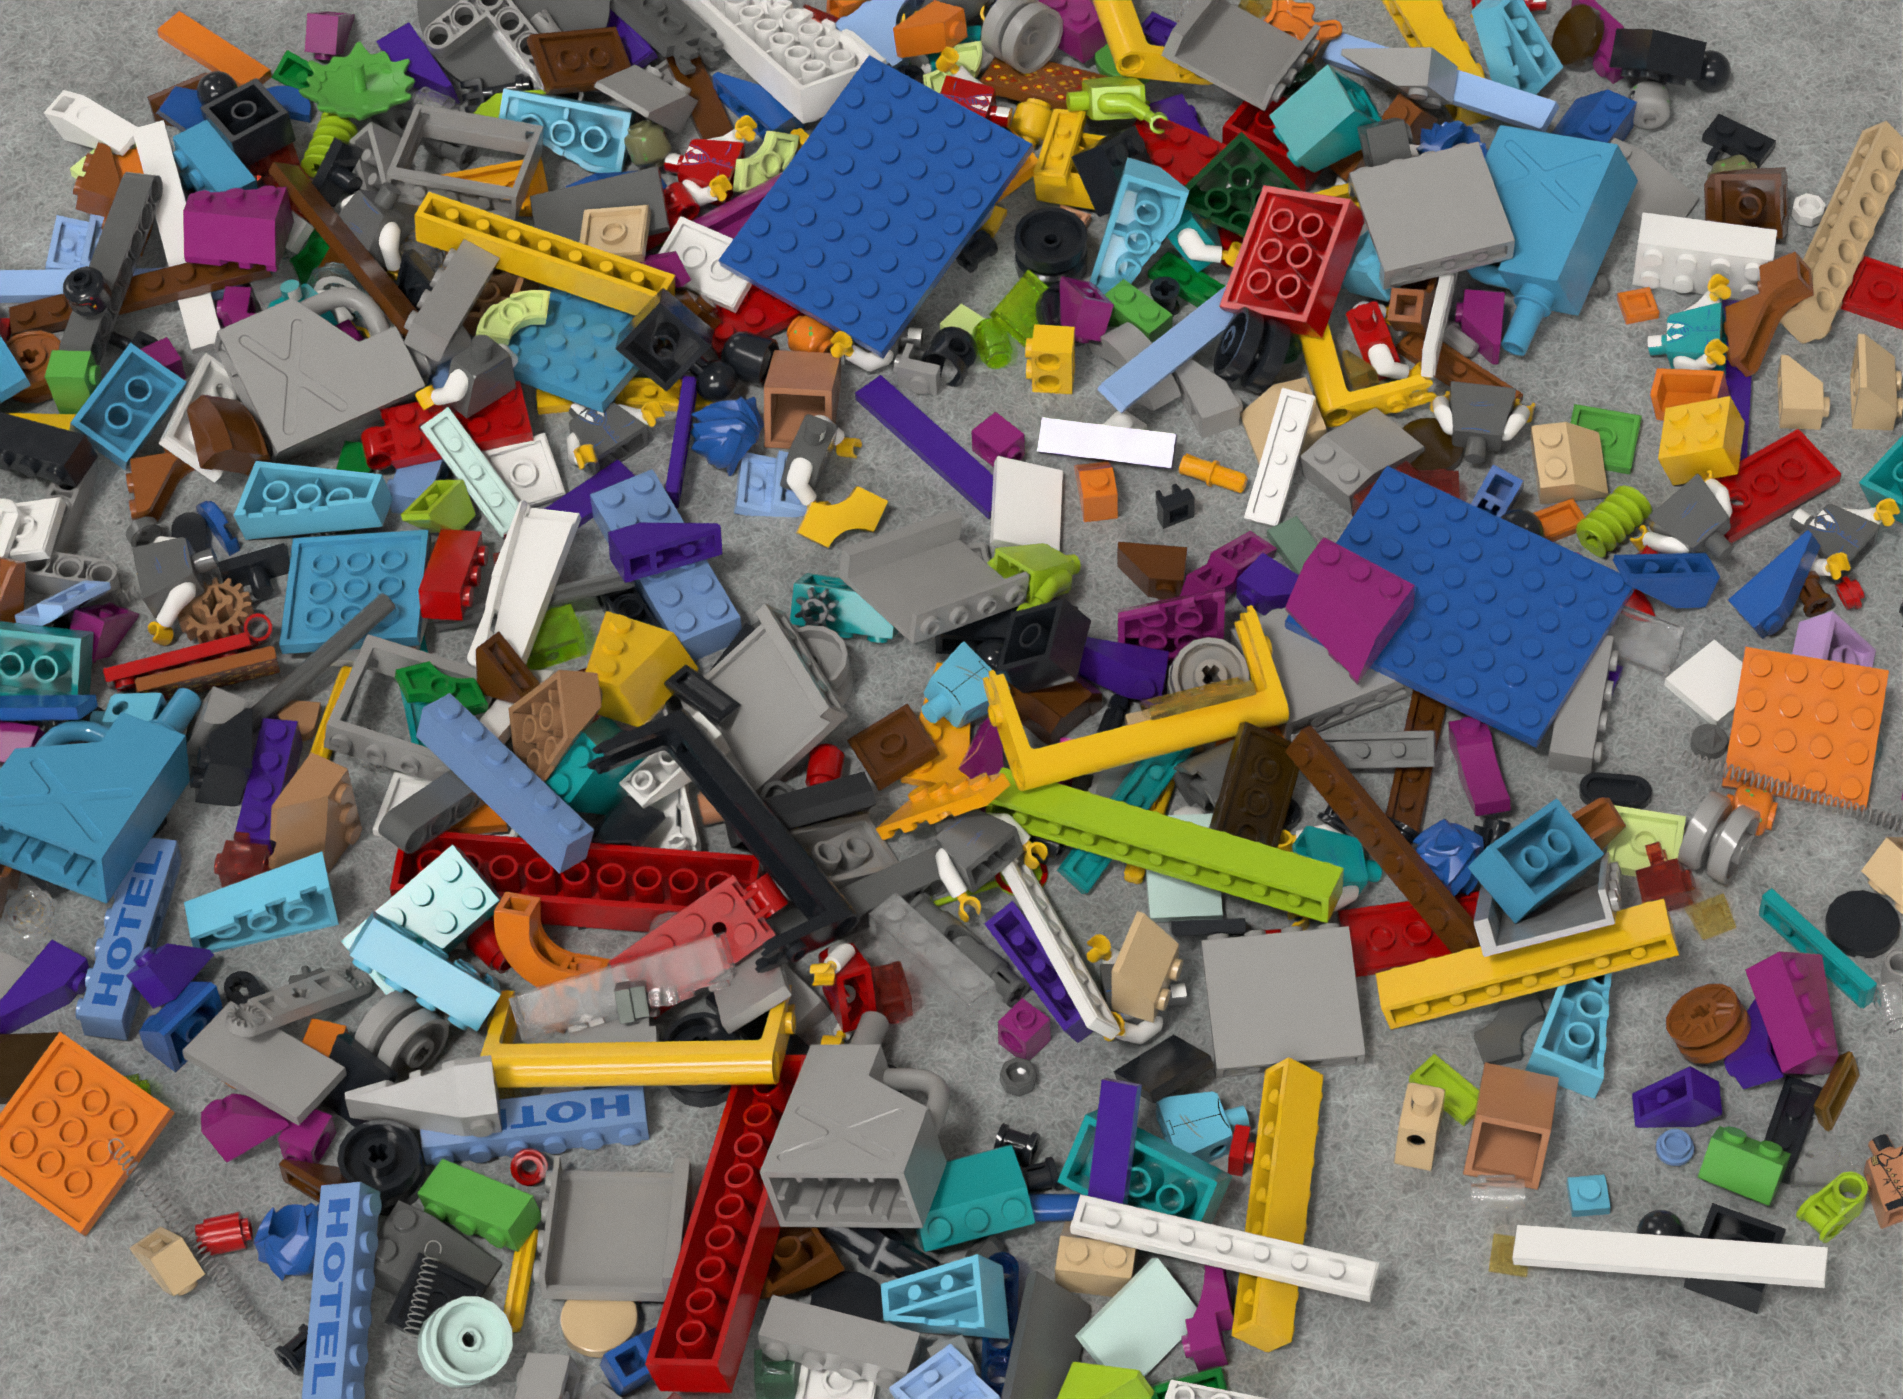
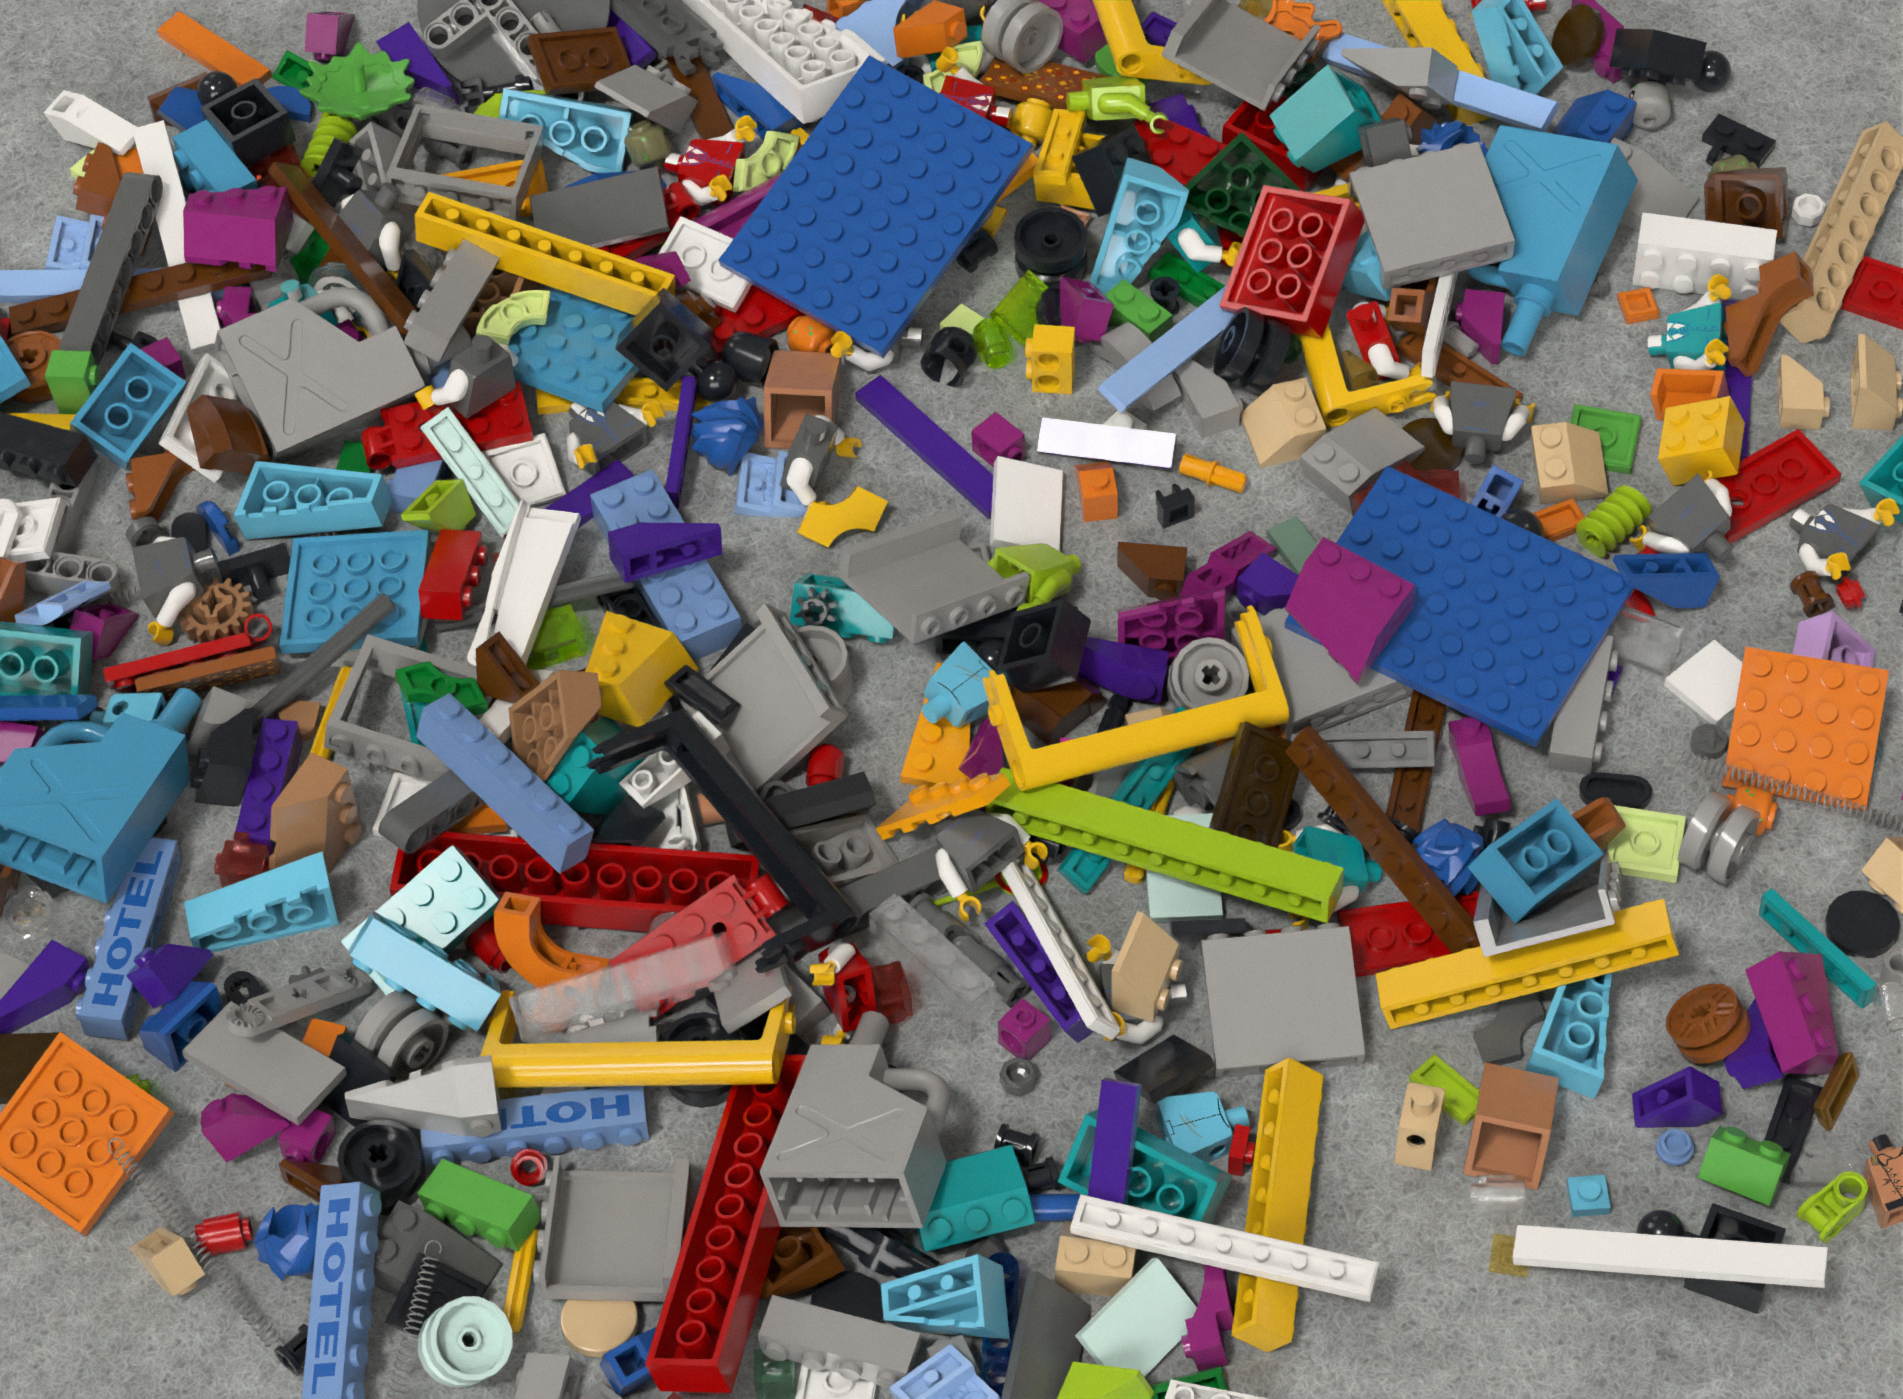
(87, 291): black head -> none
(618, 230): tan tile -> none
(635, 1000): piece -> none
(893, 747): reddish brown tile -> none
(915, 374): light grey bracket -> none
(1197, 697): clear yellow tile -> none
(1280, 457): white tile -> none
(1665, 879): clear red brick -> none
(1711, 916): clear yellow slope -> none
(1773, 592): blue slope -> none

